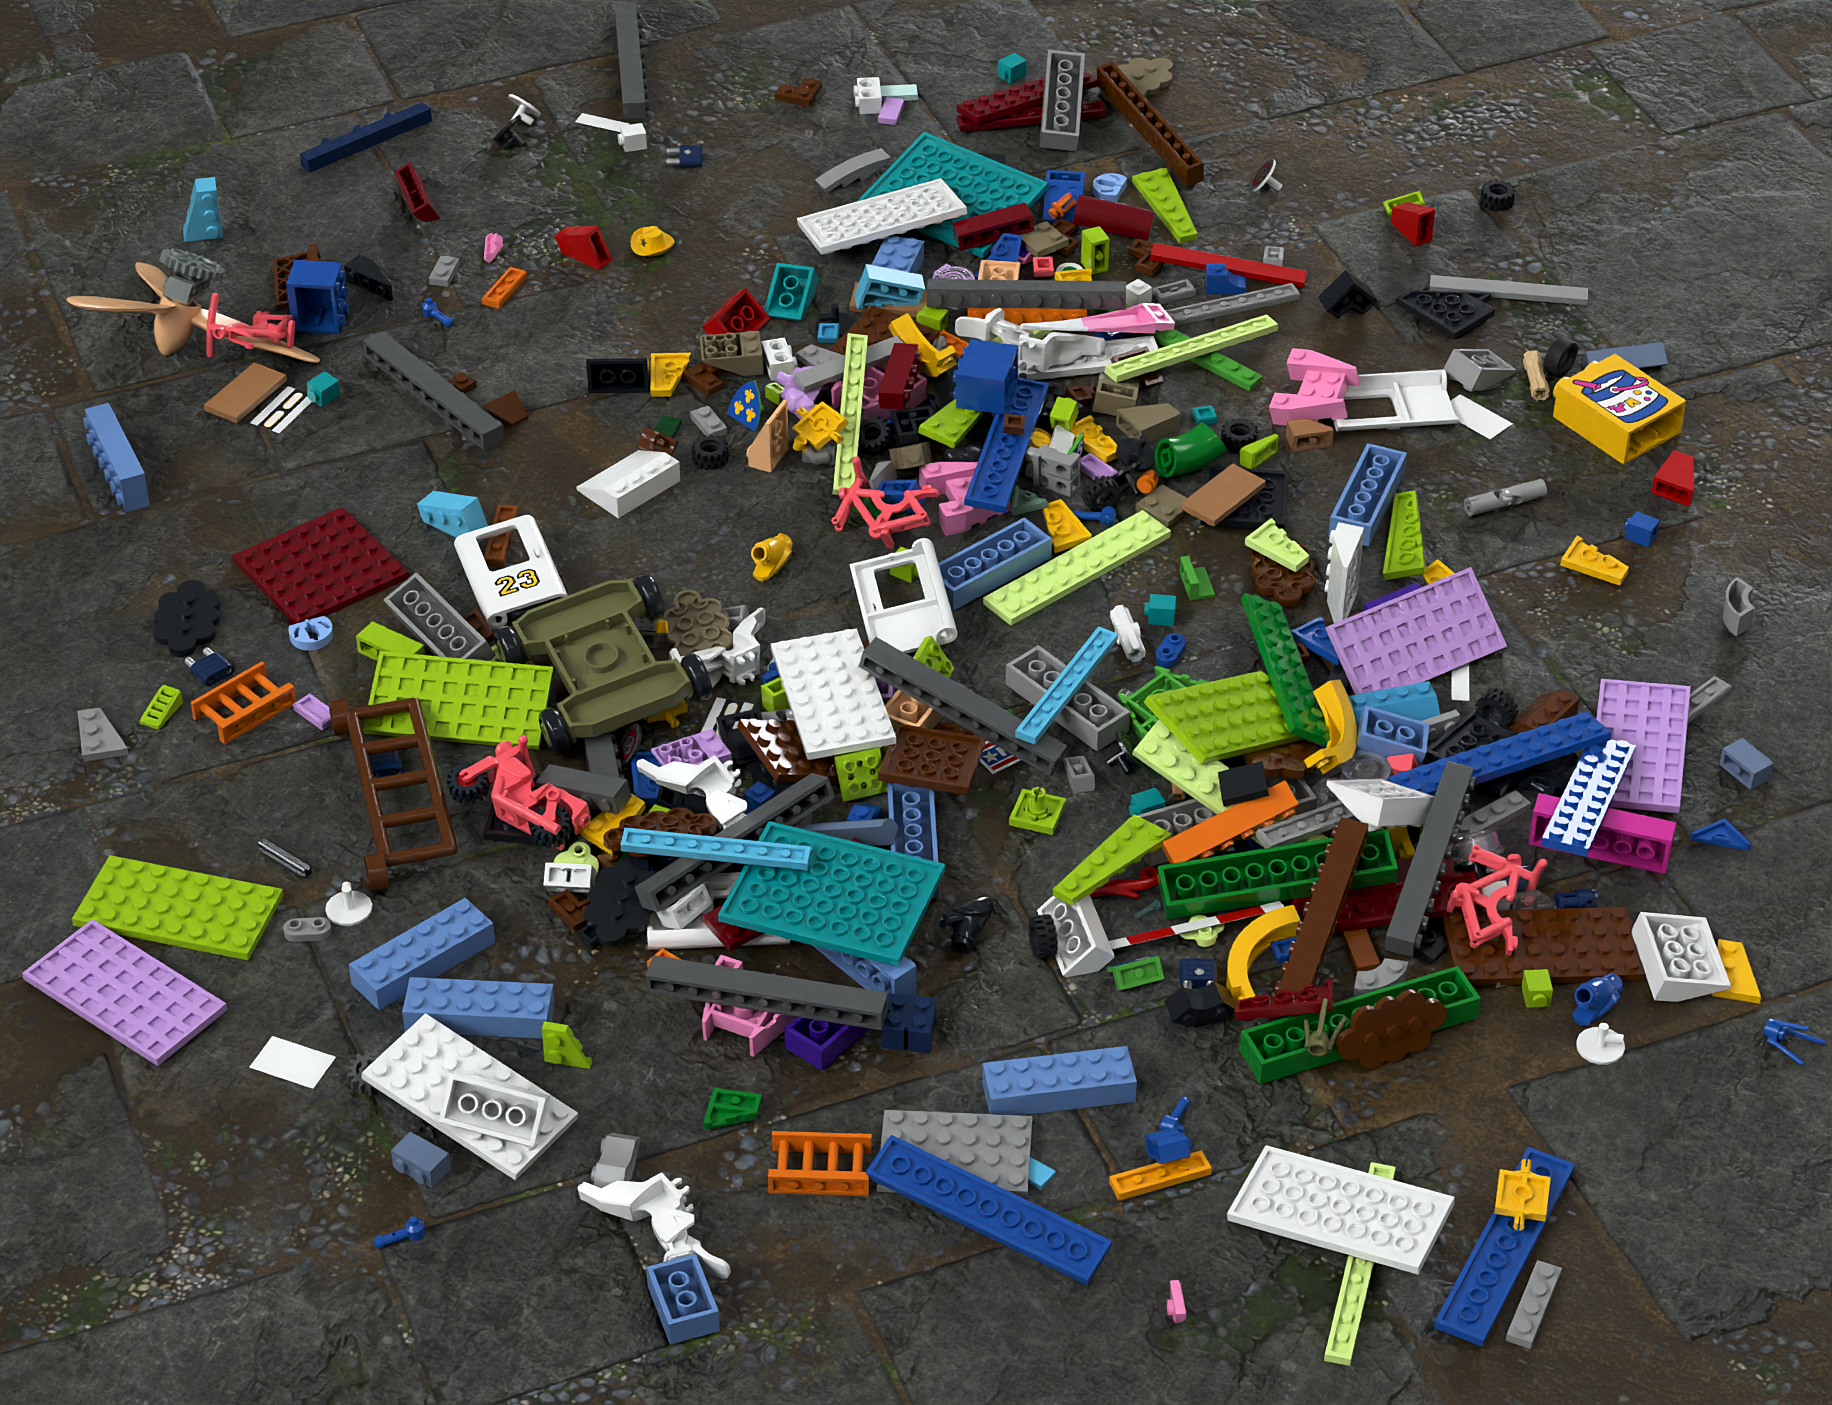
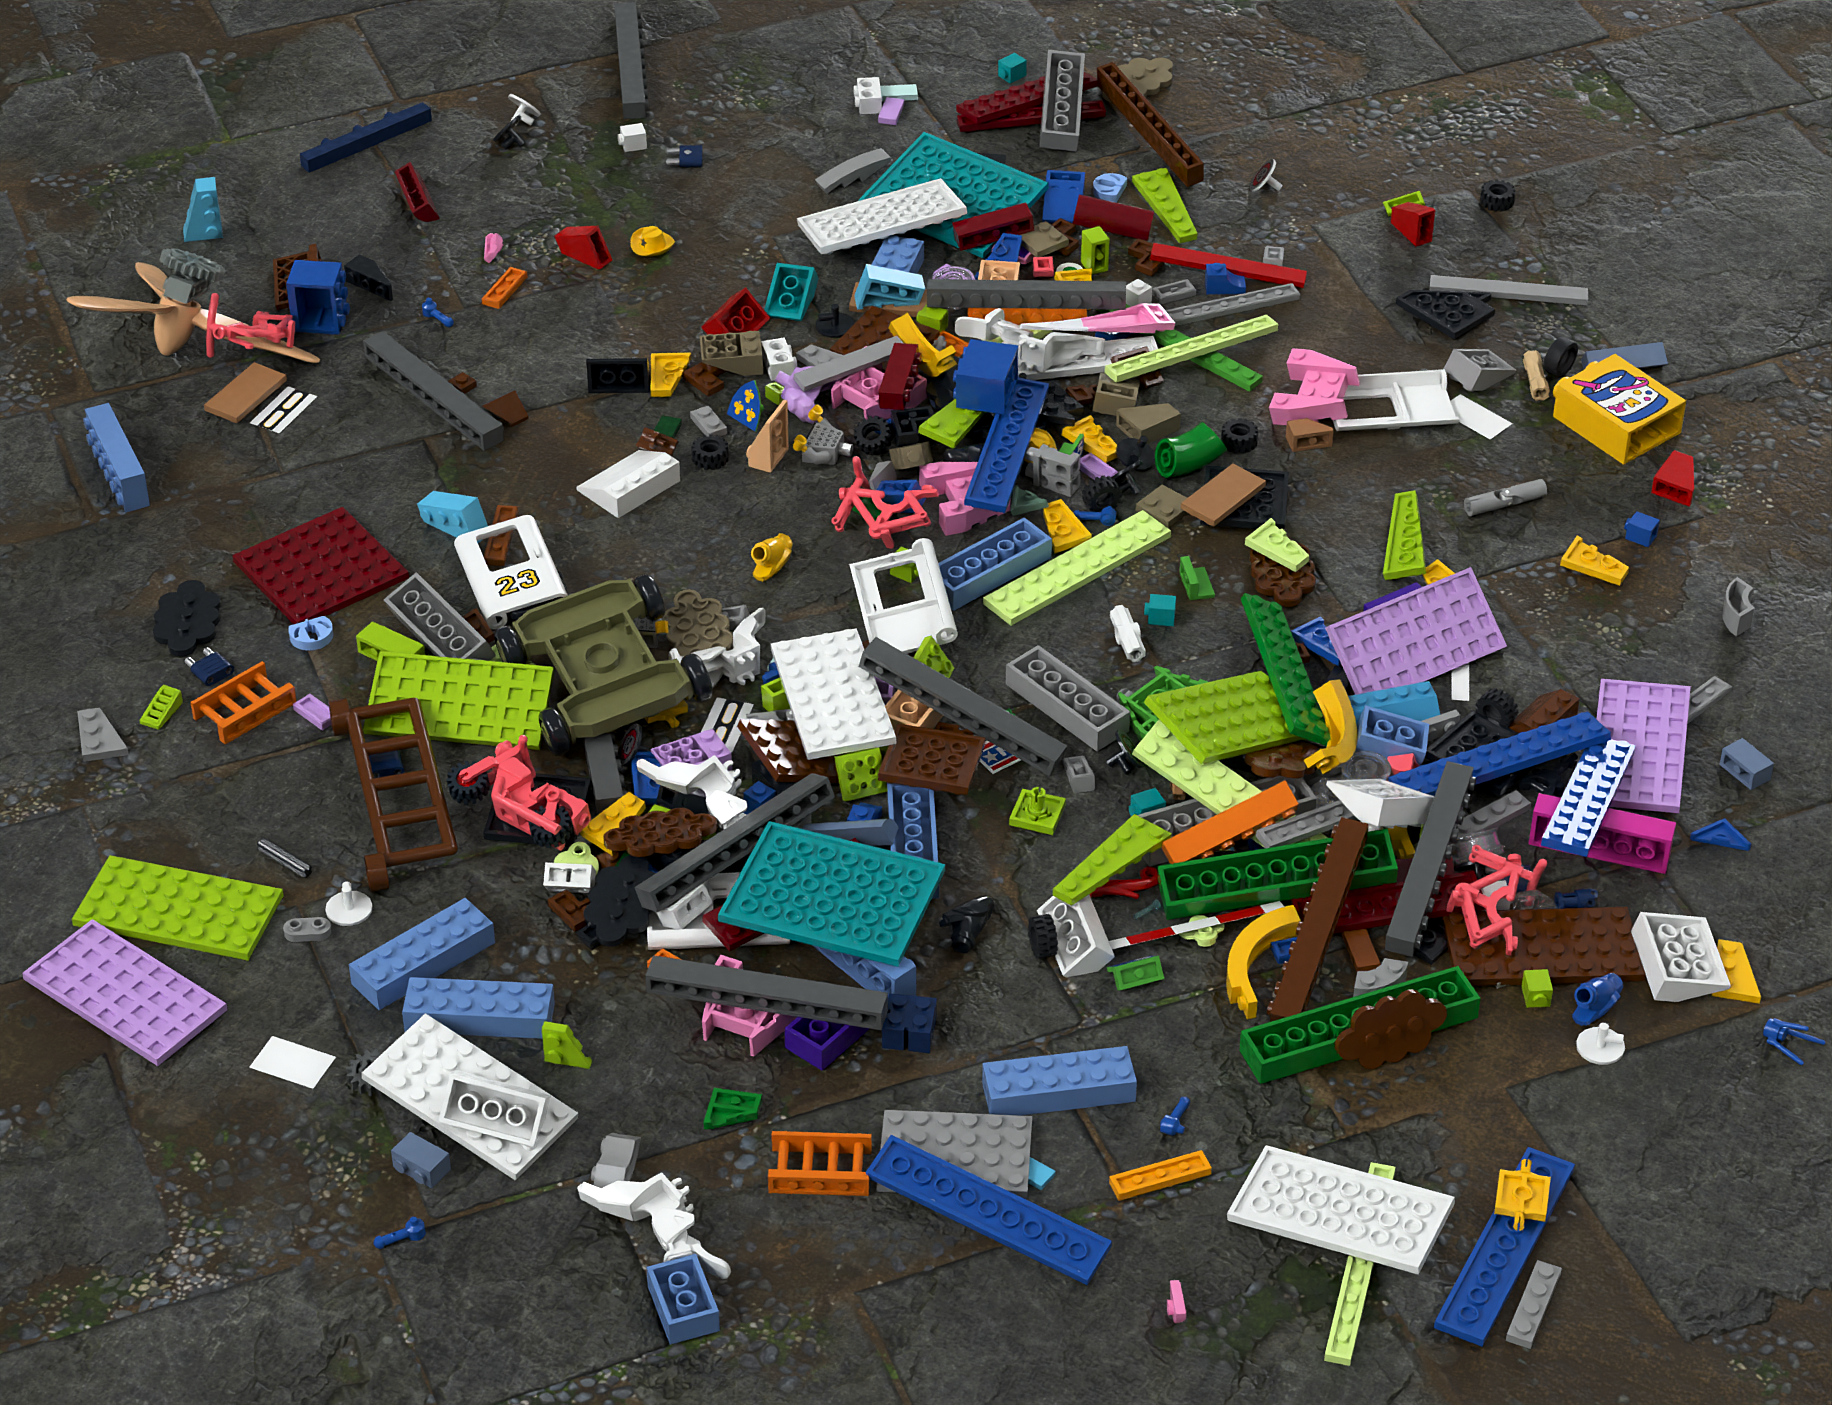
(323, 389): teal brick -> none
(444, 271): light grey plate -> none
(597, 790): dark grey brick -> none
(600, 122): white sticker -> none
(716, 848): medium azure plate -> none
(734, 739): black container -> none
(799, 95): reddish brown plate -> none
(820, 425): yellow plate -> none
(828, 332): dark azure tile -> none
(850, 409): yellowish green plate -> none
(1014, 424): reddish brown plate -> none
(1057, 210): orange arm -> none
(1061, 440): white tile -> none
(1064, 413): lime brick -> none
(1066, 685): medium azure plate -> none
(1147, 482): orange arm -> none
(1168, 1145): blue brick -> none
(1170, 650): blue plate -> none
(1197, 972): dark blue piece -> none
(1200, 1005): black brick -> none
(1205, 414): teal tile -> none
(1243, 783): black tile -> none
(1258, 452): lime slope -> none
(1286, 1003): dark red wing -> none
(1318, 1042): olive plant -> none
(1343, 569): white slope -> none
(1345, 293): black brick -> none
(1370, 490): medium blue brick -> none

